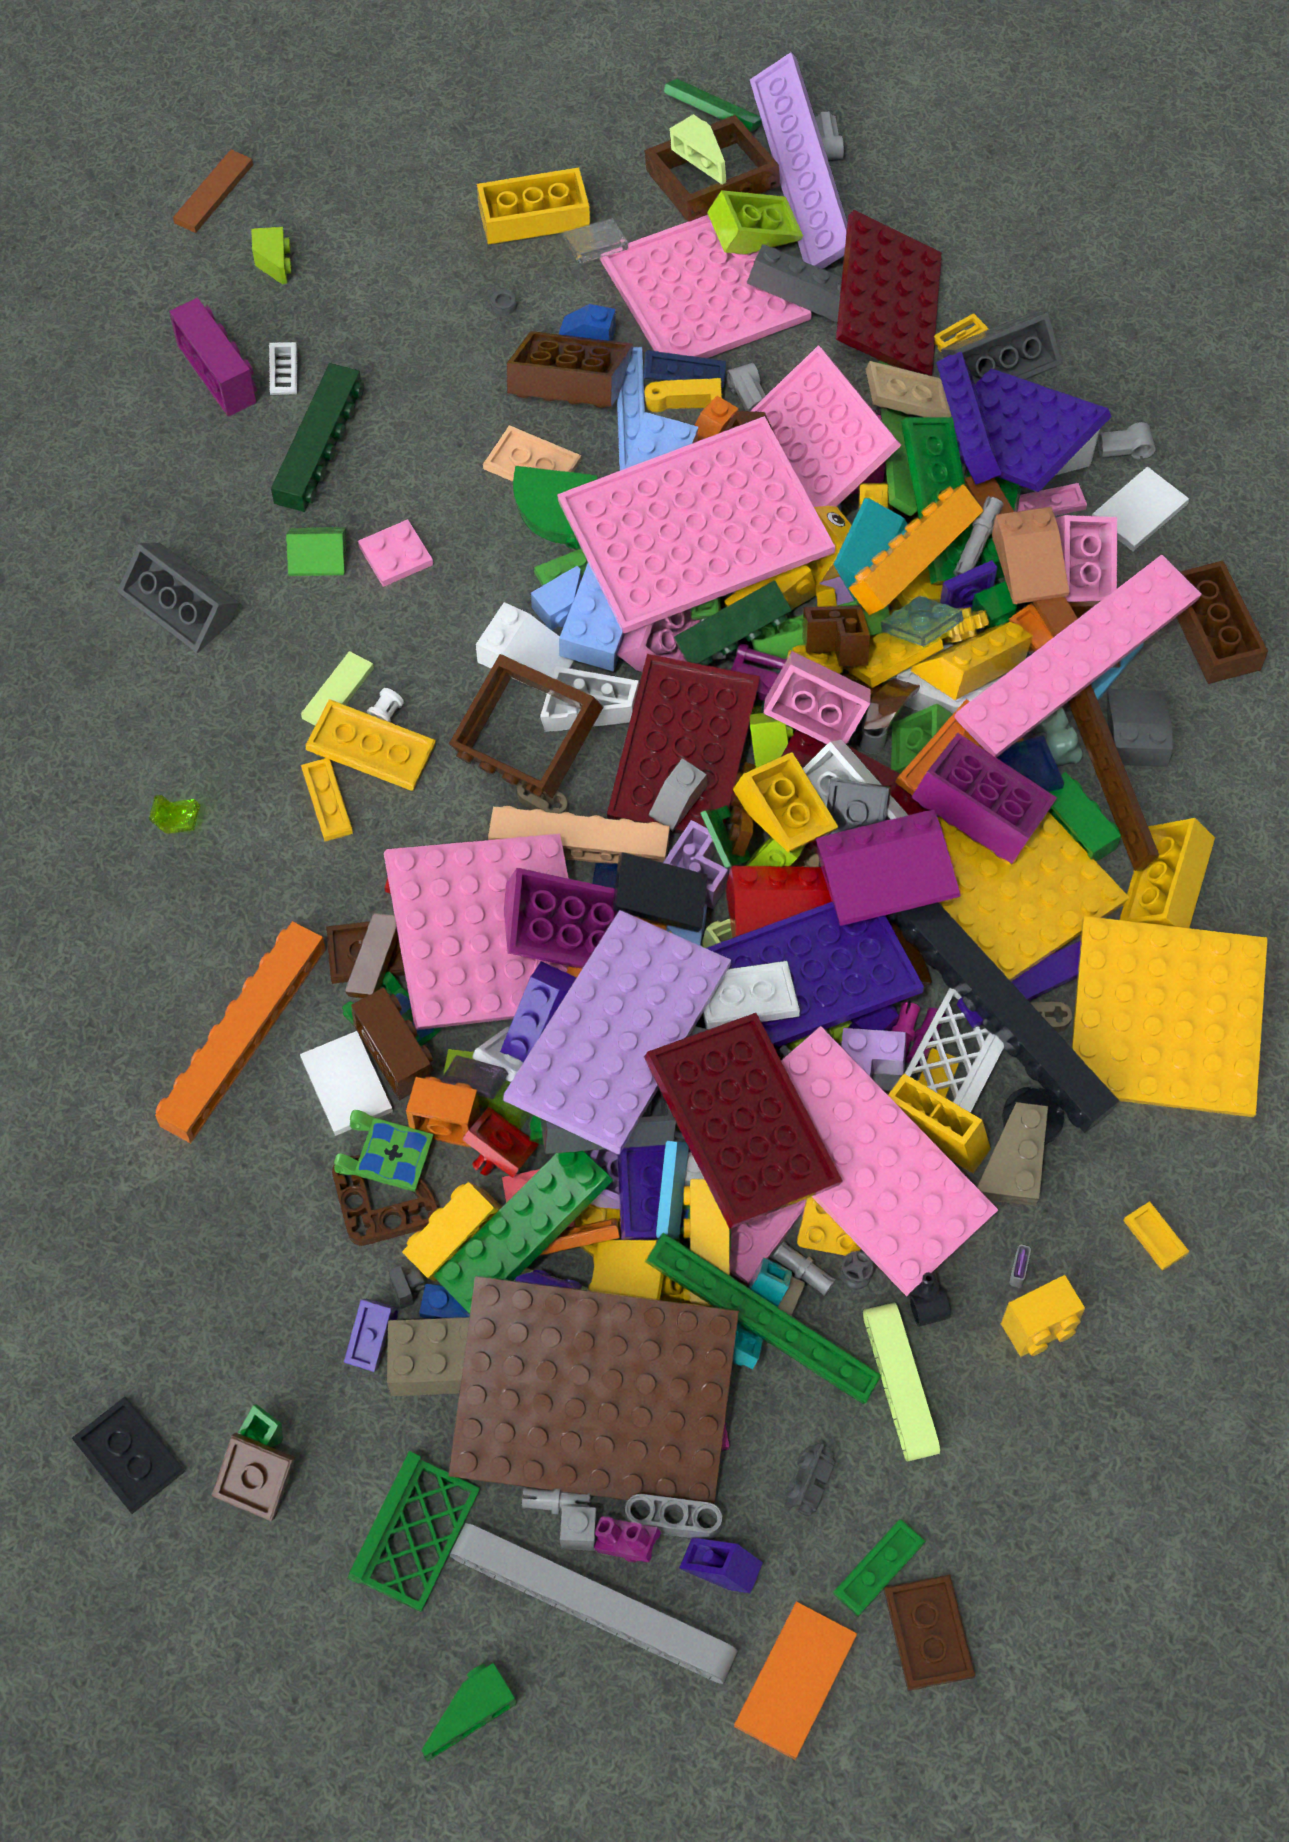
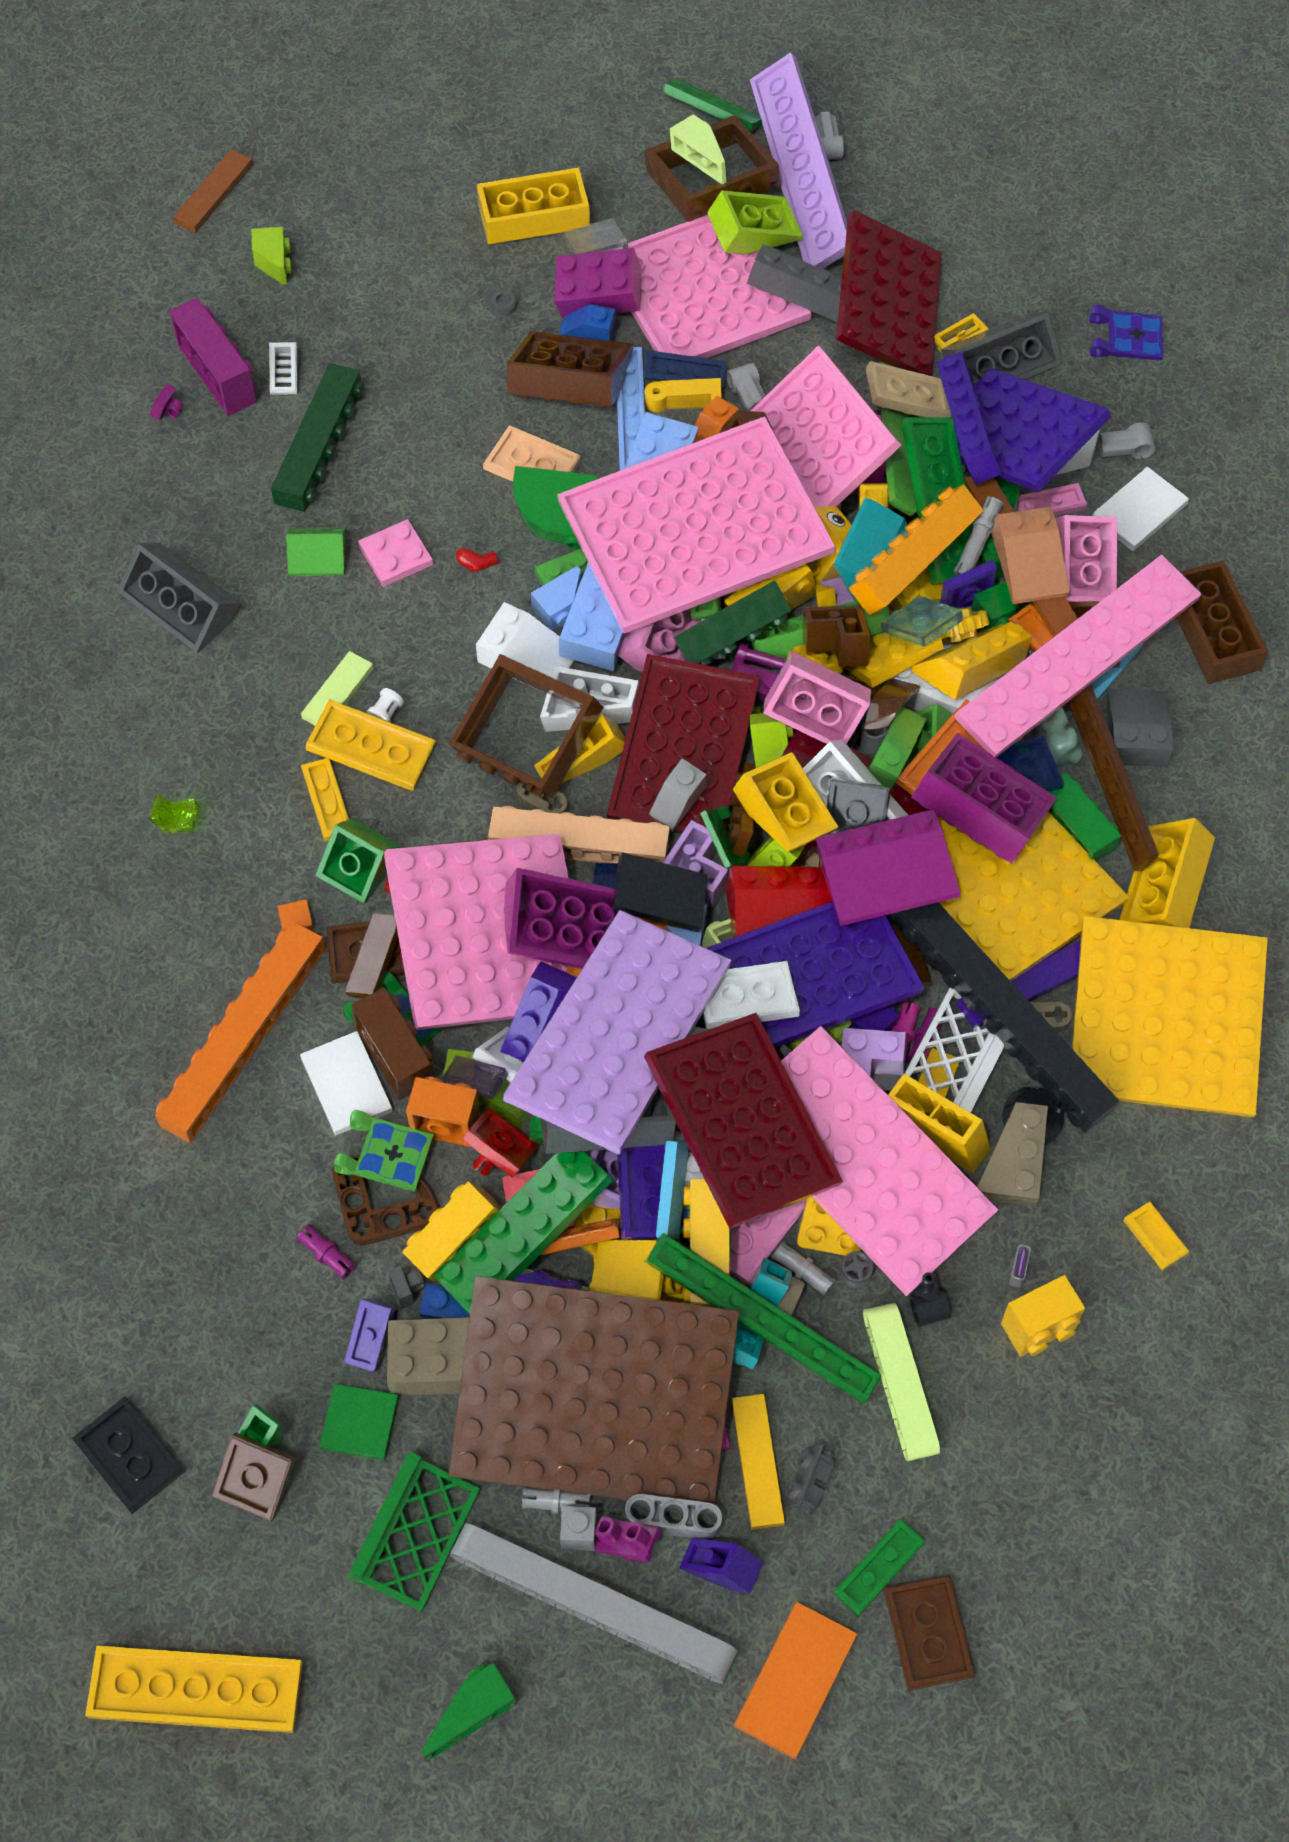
(166, 403): none -> magenta tile
(194, 1689): none -> yellow plate
(296, 912): none -> orange tile
(326, 1251): none -> magenta pin
(355, 859): none -> green slope
(359, 1422): none -> green tile
(474, 561): none -> red arm
(598, 279): none -> magenta brick
(599, 748): none -> yellow slope
(757, 1462): none -> yellow tile
(896, 746): none -> bright green slope
(1129, 334): none -> dark purple flag

